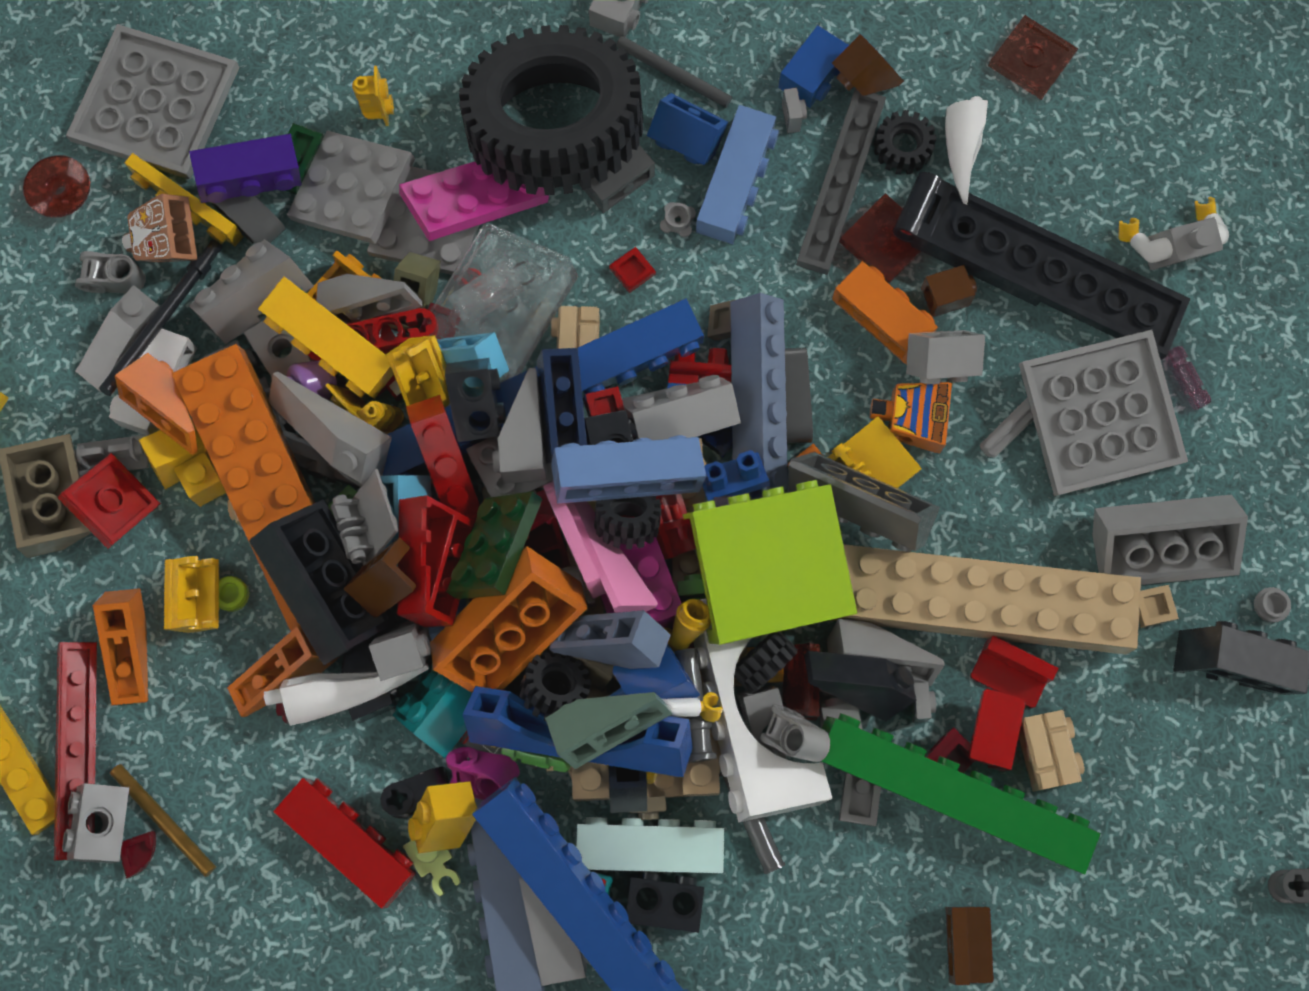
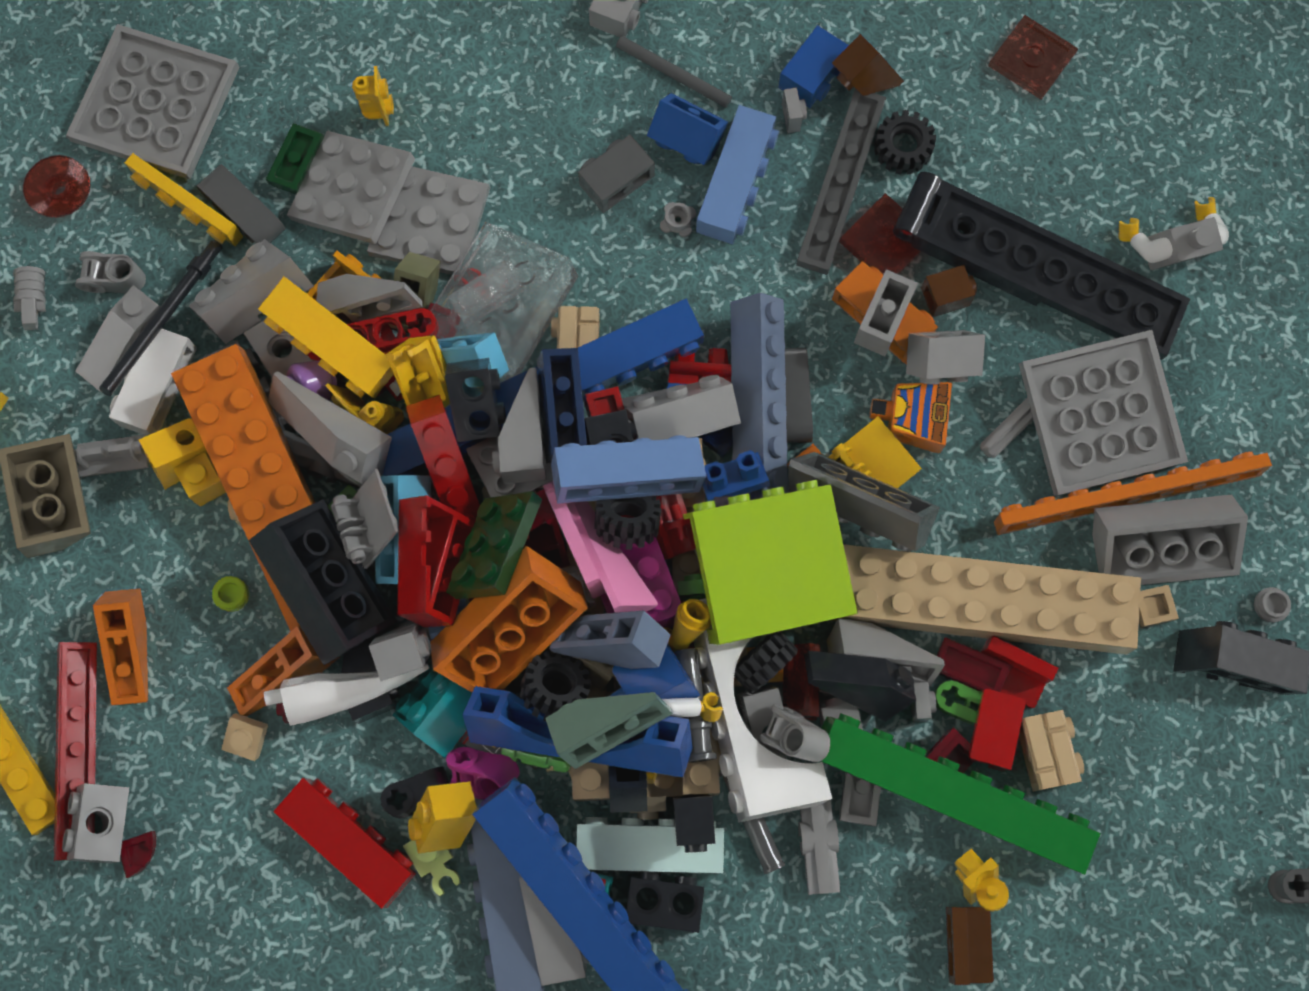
(29, 295): none -> light grey hinge
(109, 500): red tile -> none
(153, 394): orange slope -> none
(161, 230): nougat torso -> none
(163, 820): pearl gold bar -> none
(191, 594): yellow hinge -> none
(244, 737): none -> tan plate
(245, 168): dark purple brick -> none
(380, 582): reddish brown panel -> none
(463, 199): dark pink plate -> none
(552, 155): black tyre -> none
(632, 269): red tile -> none
(694, 822): none -> black slope
(720, 321): dark tan plate -> none
(819, 848): none -> light grey piece
(885, 312): none -> light grey brick
(958, 710): none -> bright green beam
(964, 135): white piece -> none
(972, 667): none -> dark red tile
(981, 881): none -> yellow hips
(1144, 489): none -> orange plate
(1188, 378): clear pink axle -> none

